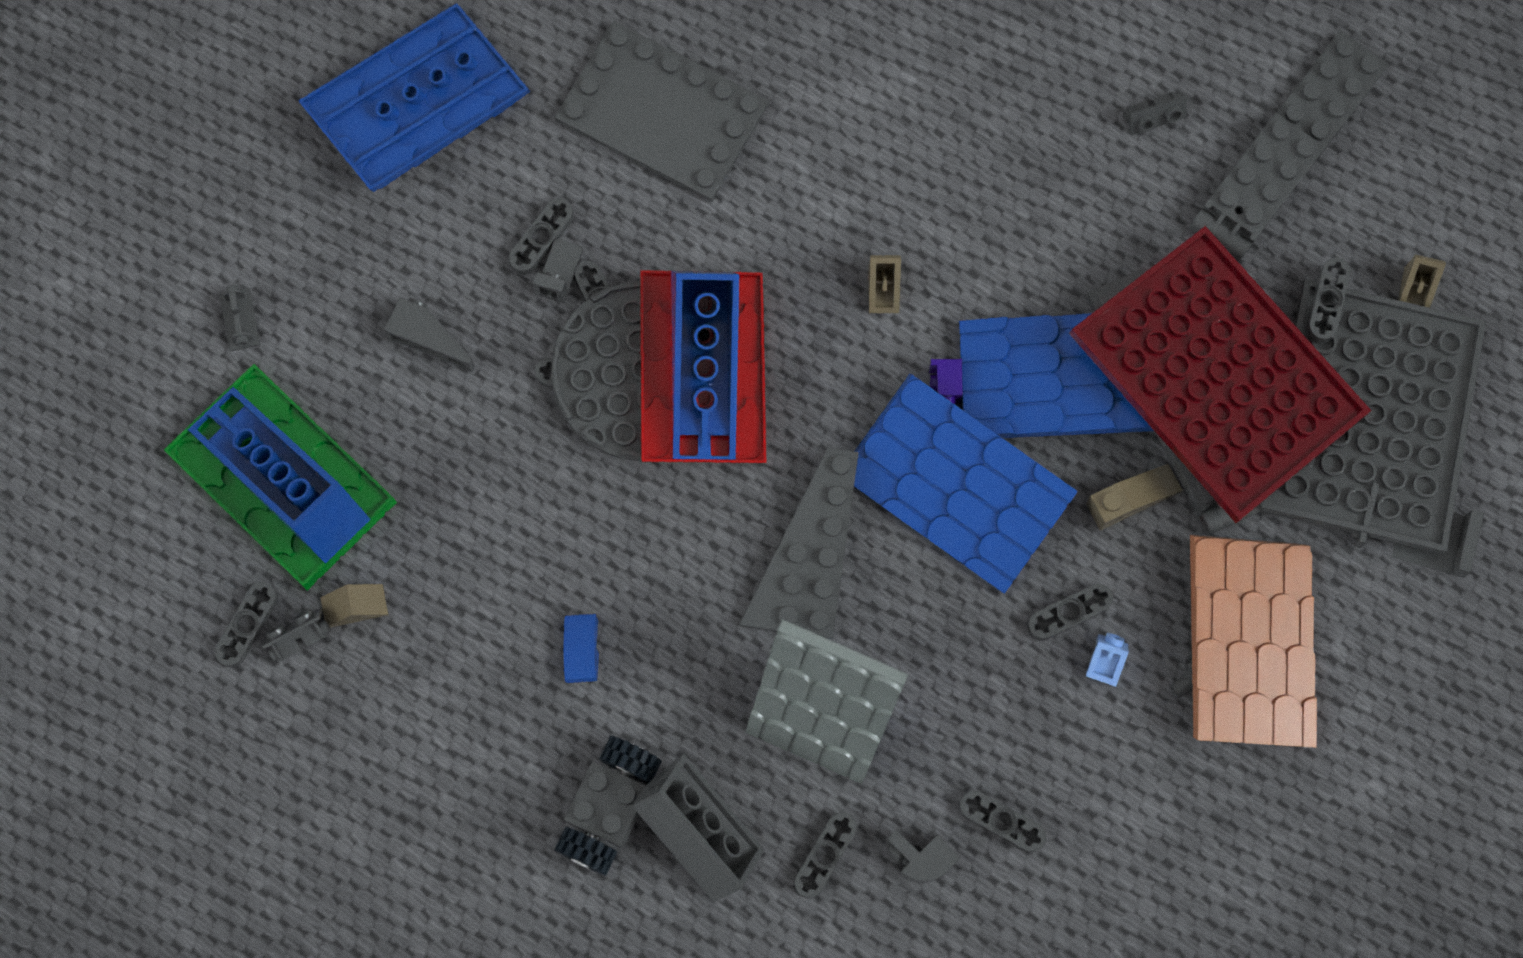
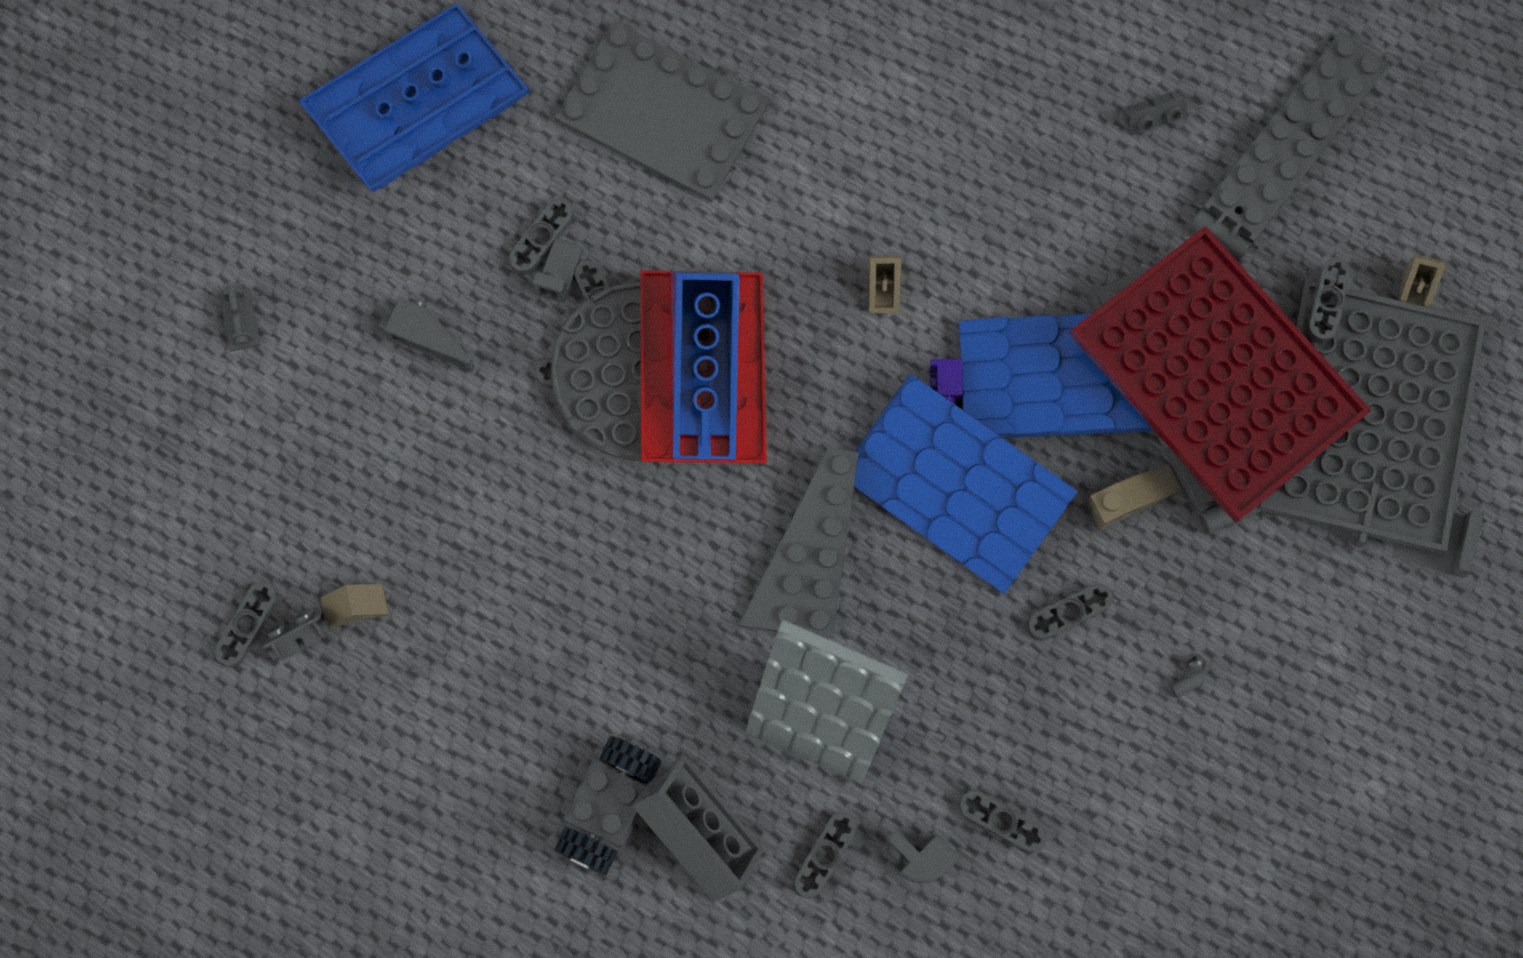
(280, 476): piece -> none
(580, 648): blue slope -> none
(1108, 659): light blue bracket -> none
(1252, 642): nougat piece -> none

